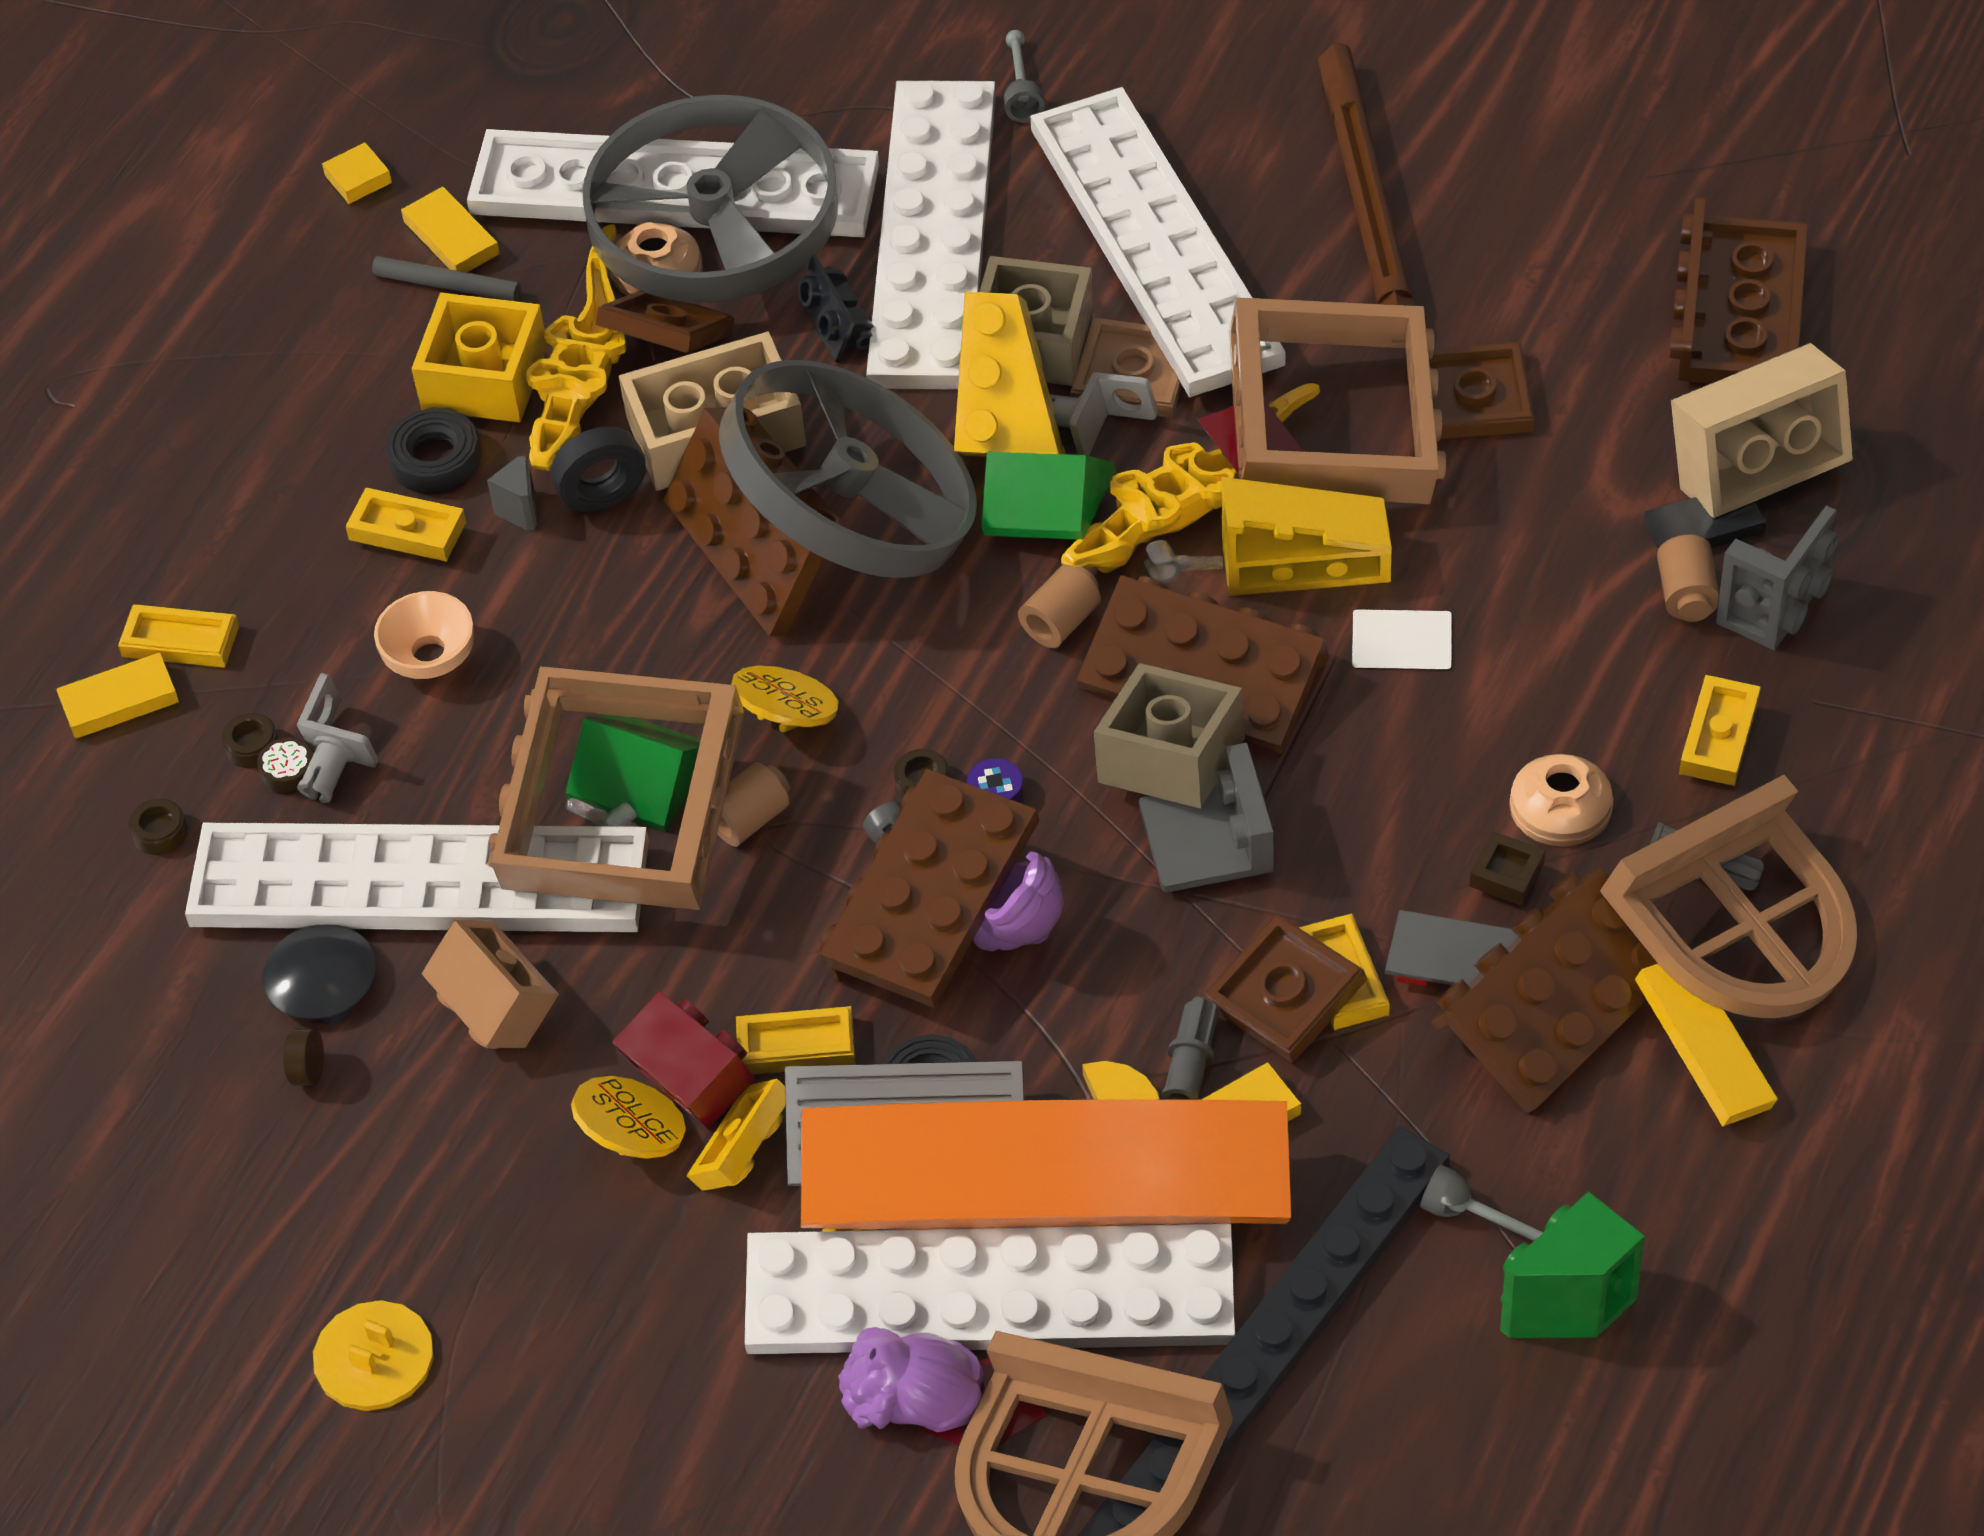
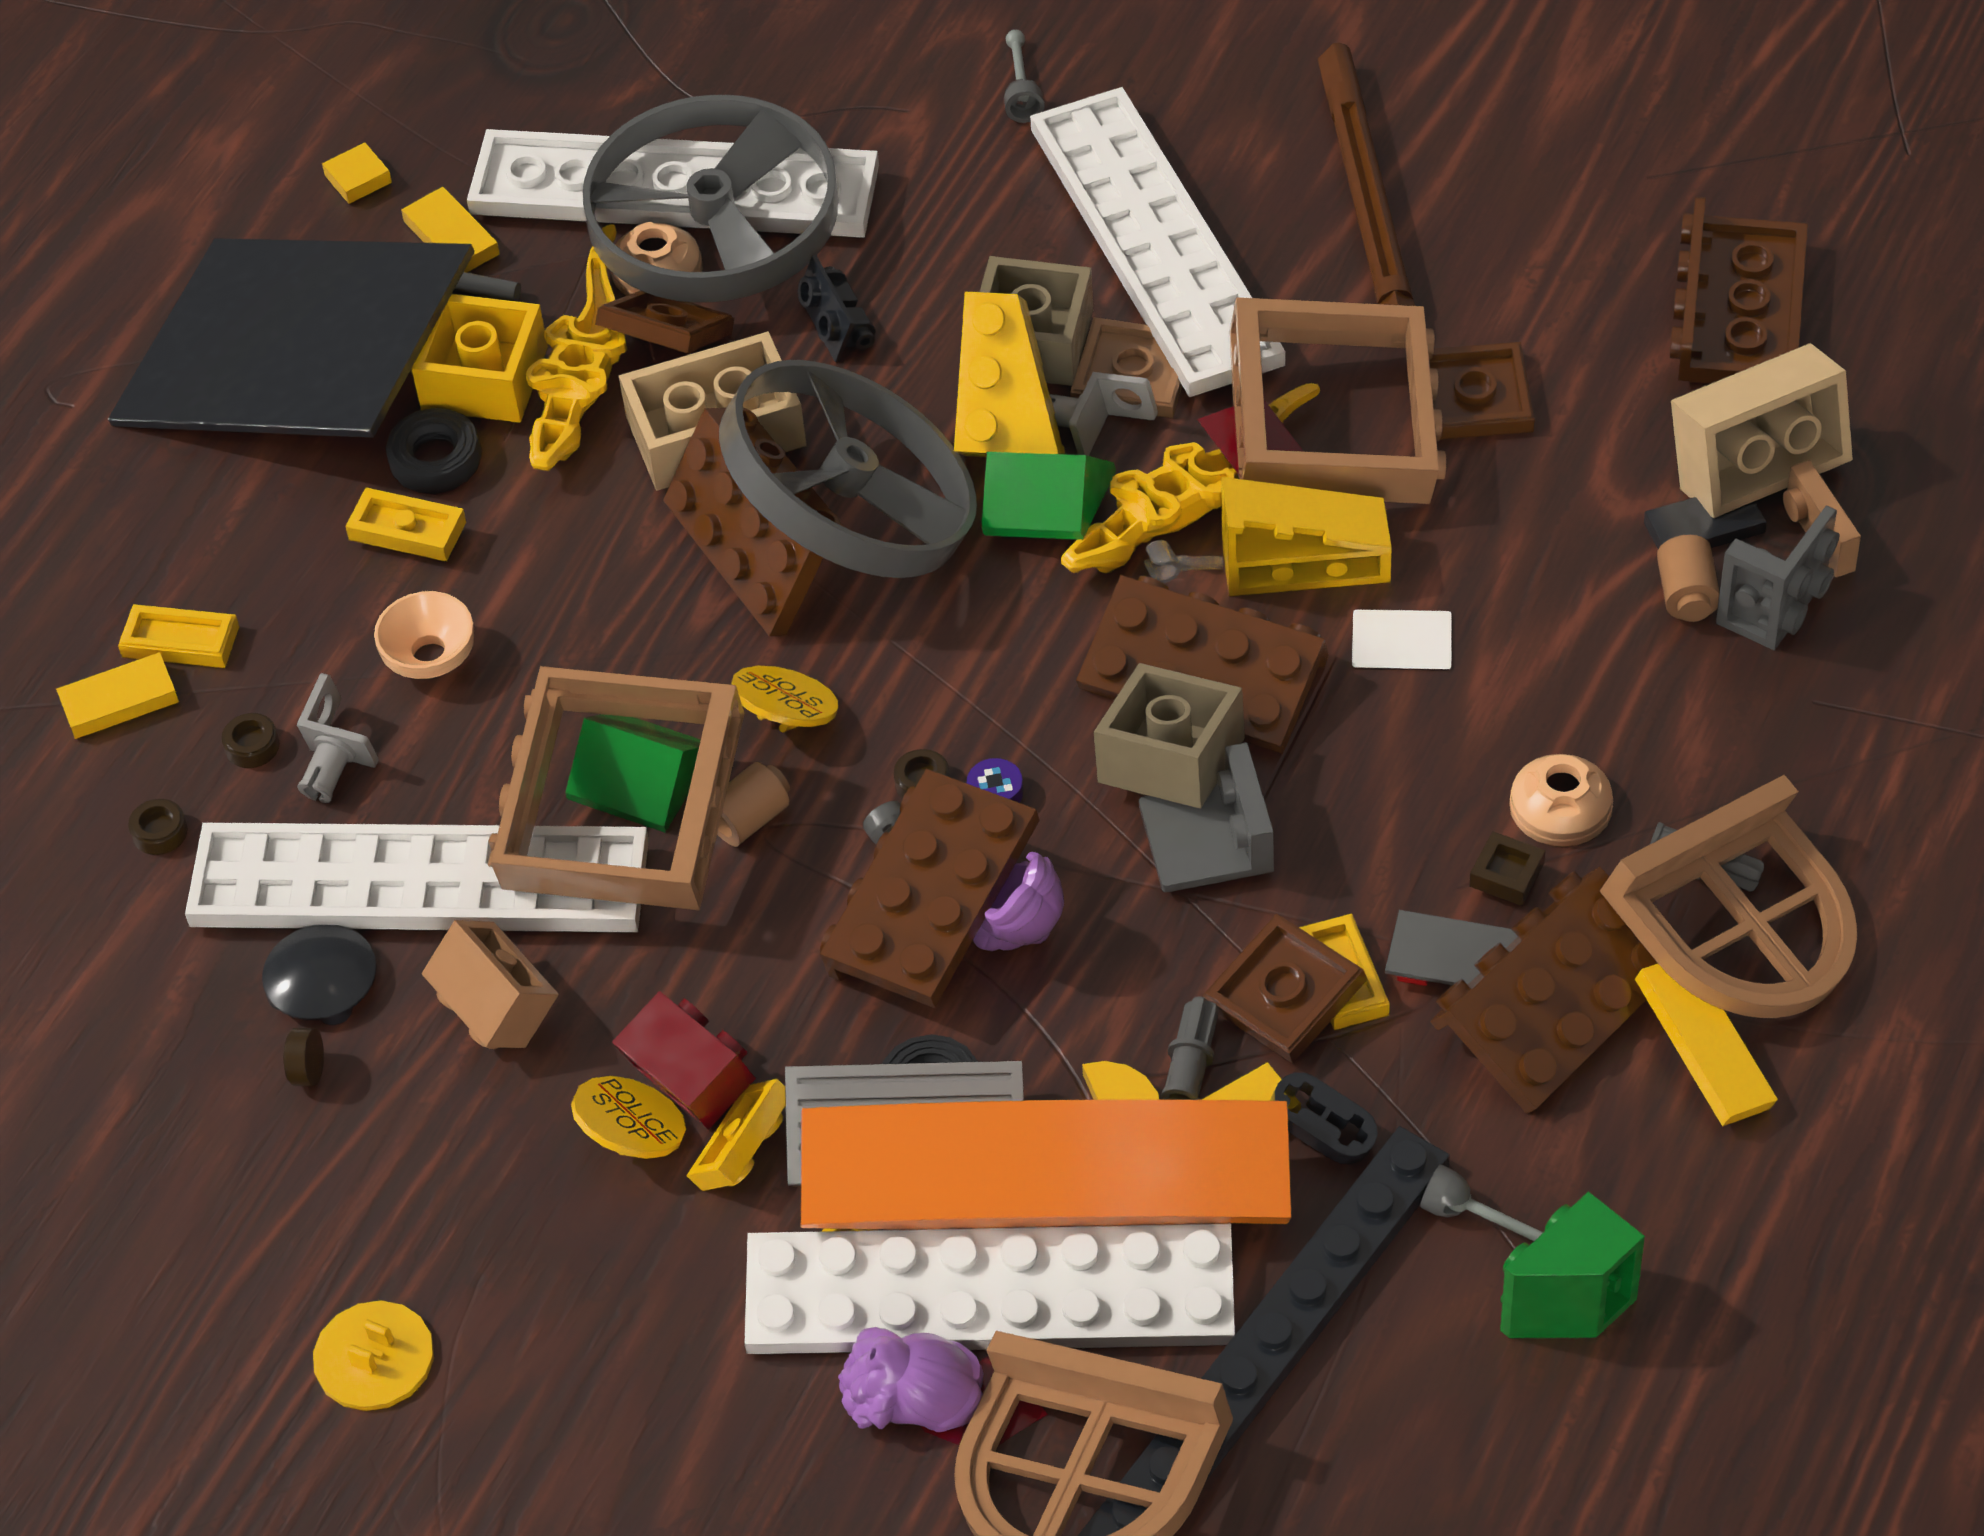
(284, 764): tile -> none
(293, 337): none -> black piece
(514, 494): dark grey slope -> none
(586, 450): black tyre -> none
(618, 817): clear hand -> none
(797, 1039): yellow tile -> none
(930, 231): white plate -> none
(1060, 605): medium nougat brick -> none
(1331, 1107): none -> black beam
(1719, 730): yellow plate -> none
(1804, 502): none -> medium nougat plate

